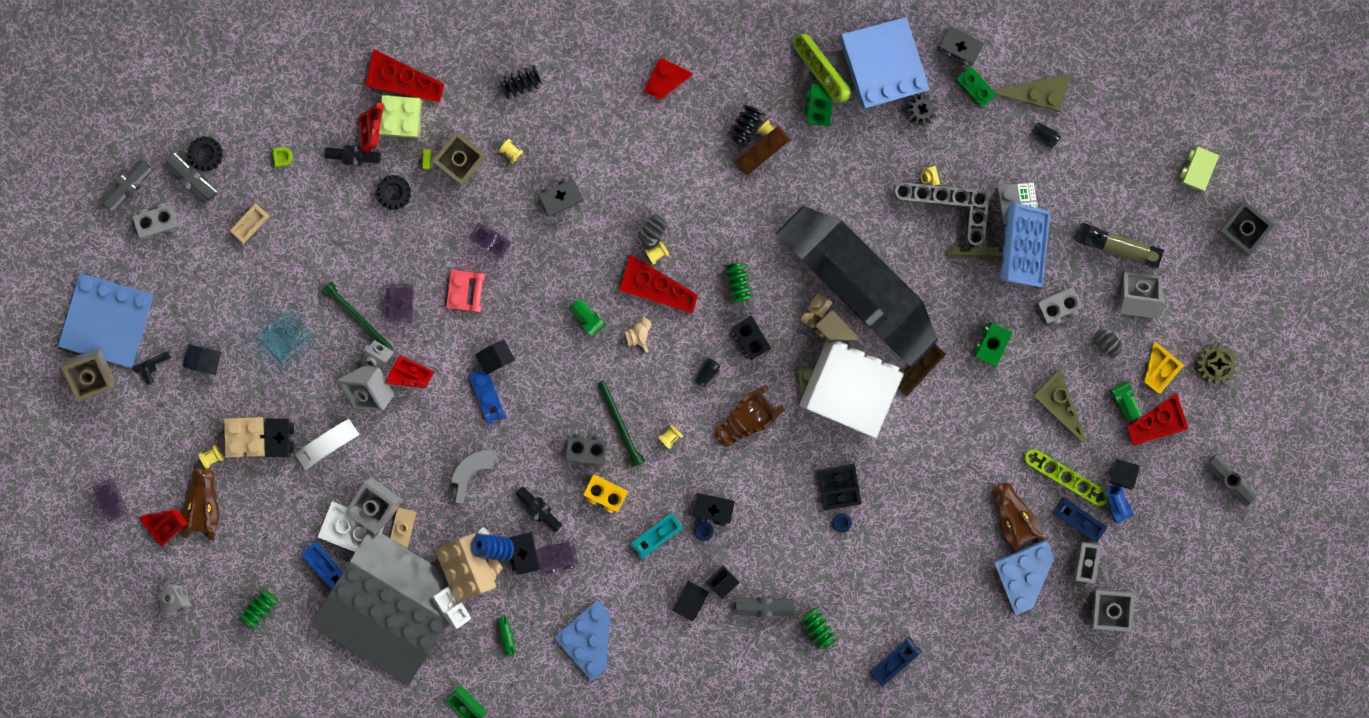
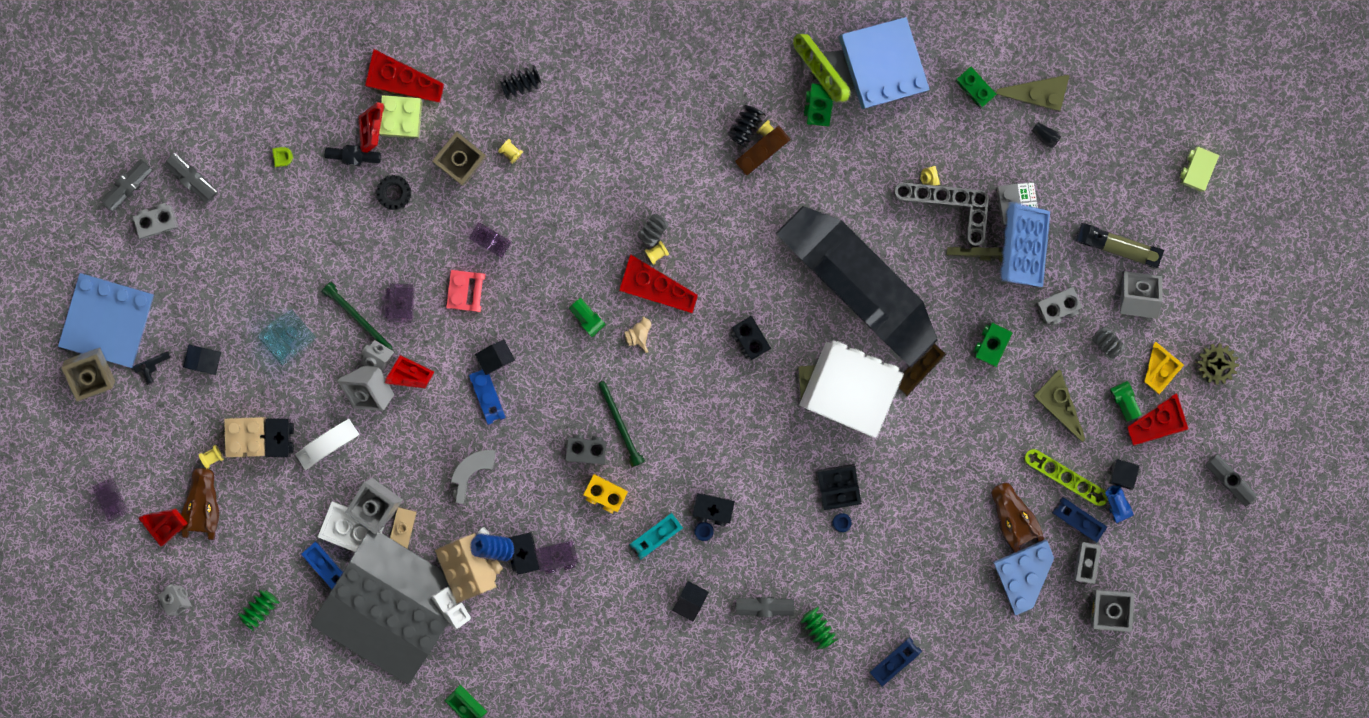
(205, 142): black tyre -> none
(249, 223): tan plate -> none
(427, 159): lime tile -> none
(506, 636): green pin -> none
(538, 509): black axle -> none
(571, 198): dark grey brick -> none
(588, 639): medium blue plate -> none
(665, 79): red wing -> none
(670, 436): light yellow bush -> none
(707, 371): black cone -> none
(722, 581): black piece -> none
(738, 282): green piece -> none
(750, 416): reddish brown animal -> none
(817, 309): tan plate -> none
(834, 328): dark tan slope -> none
(928, 107): dark grey gear -> none
(955, 37): dark grey brick -> none
(1245, 228): dark grey brick -> none

